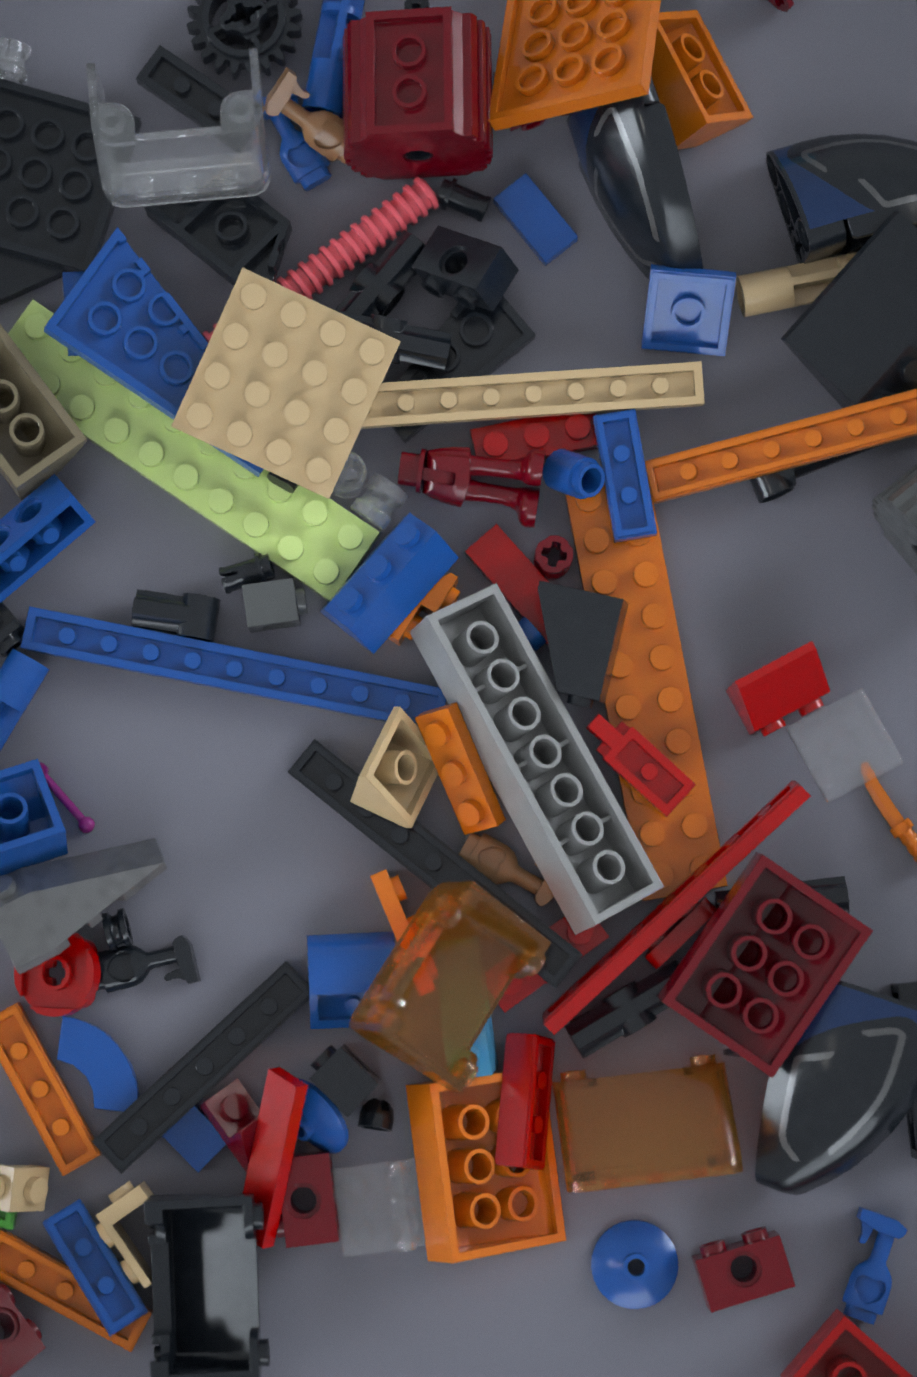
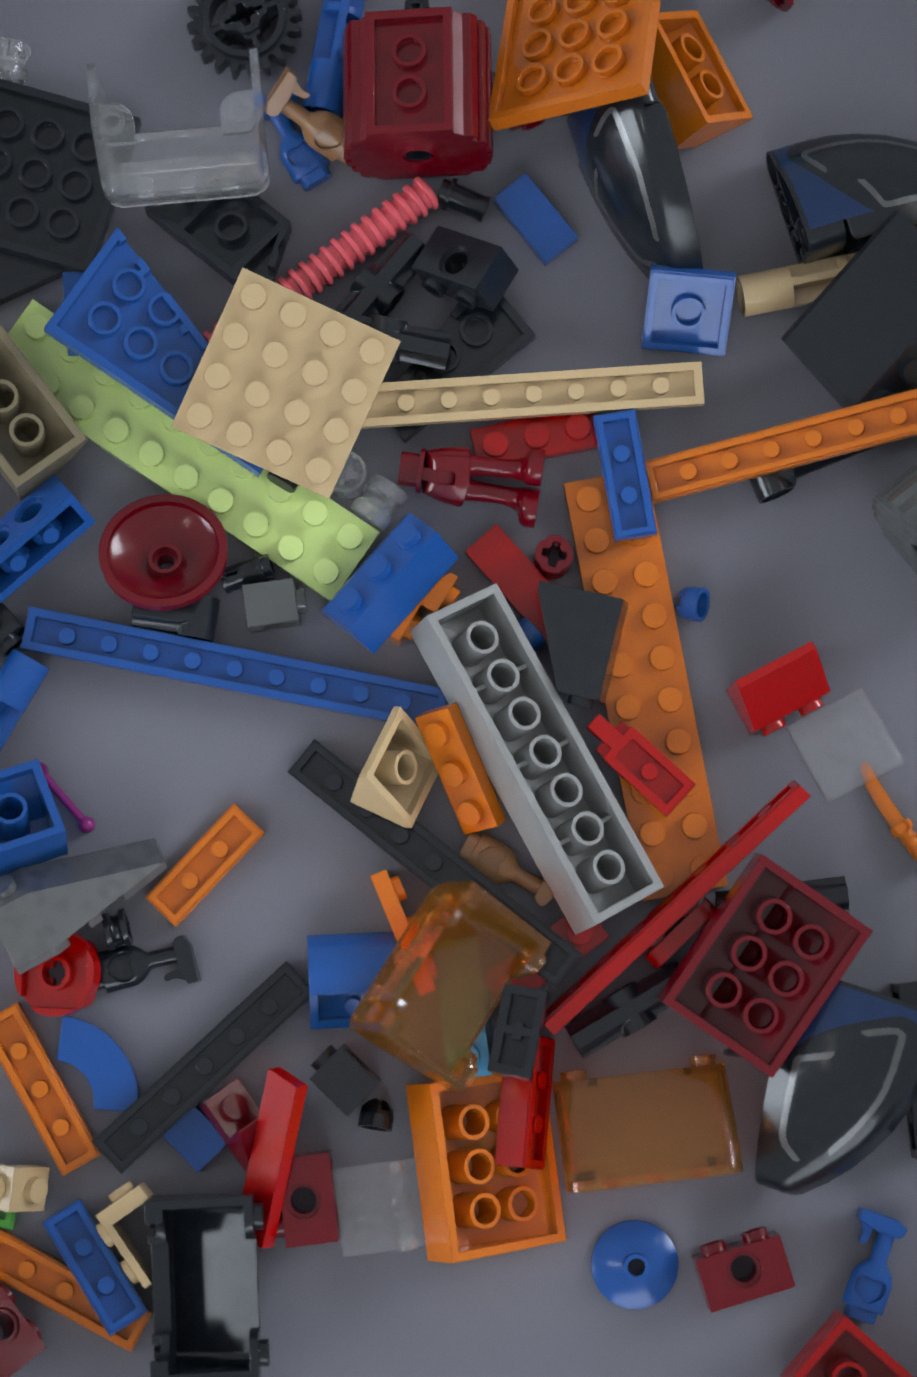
(161, 532): none -> dark red dish
(183, 88): black plate -> none
(205, 865): none -> orange tile
(322, 1122): blue dish -> none
(518, 1032): none -> black hinge
(573, 474): blue brick -> none
(693, 603): none -> blue hinge

